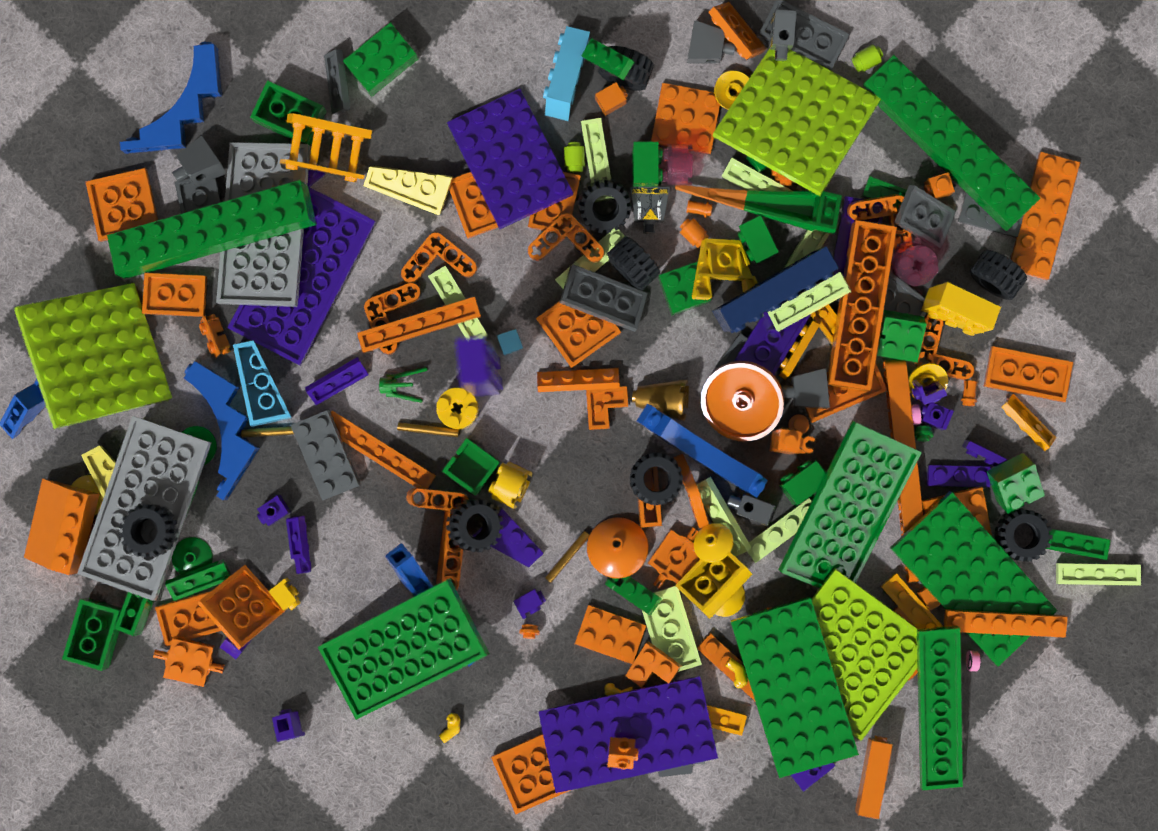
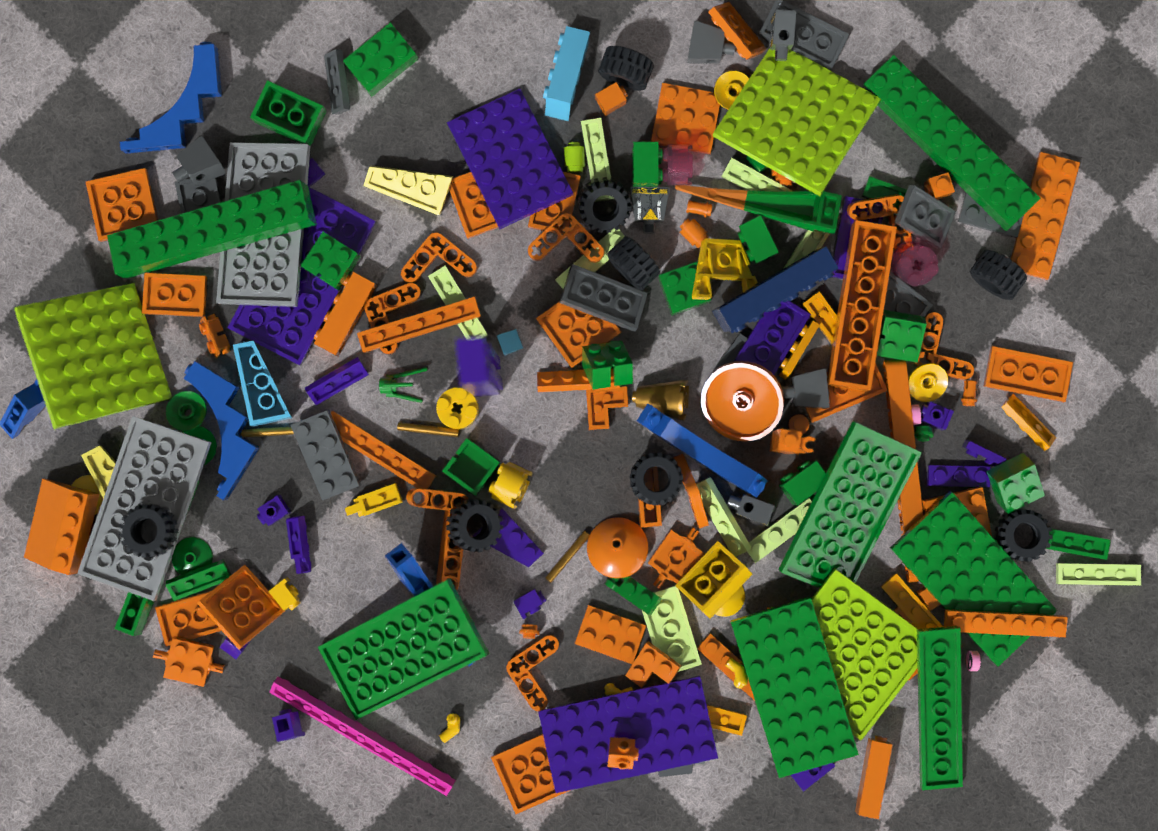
(93, 634): green brick -> none
(180, 404): none -> green dish
(330, 261): none -> green piece
(338, 131): light orange fence -> none
(345, 314): none -> orange brick
(362, 736): none -> dark pink plate
(375, 501): none -> yellow hinge
(525, 671): none -> orange beam
(599, 359): none -> green piece
(607, 59): green plate -> none
(716, 550): yellow dish -> none
(809, 301): yellowish green plate -> none
(867, 58): lime brick -> none
(929, 393): dark purple bracket -> none
(960, 309): yellow brick -> none

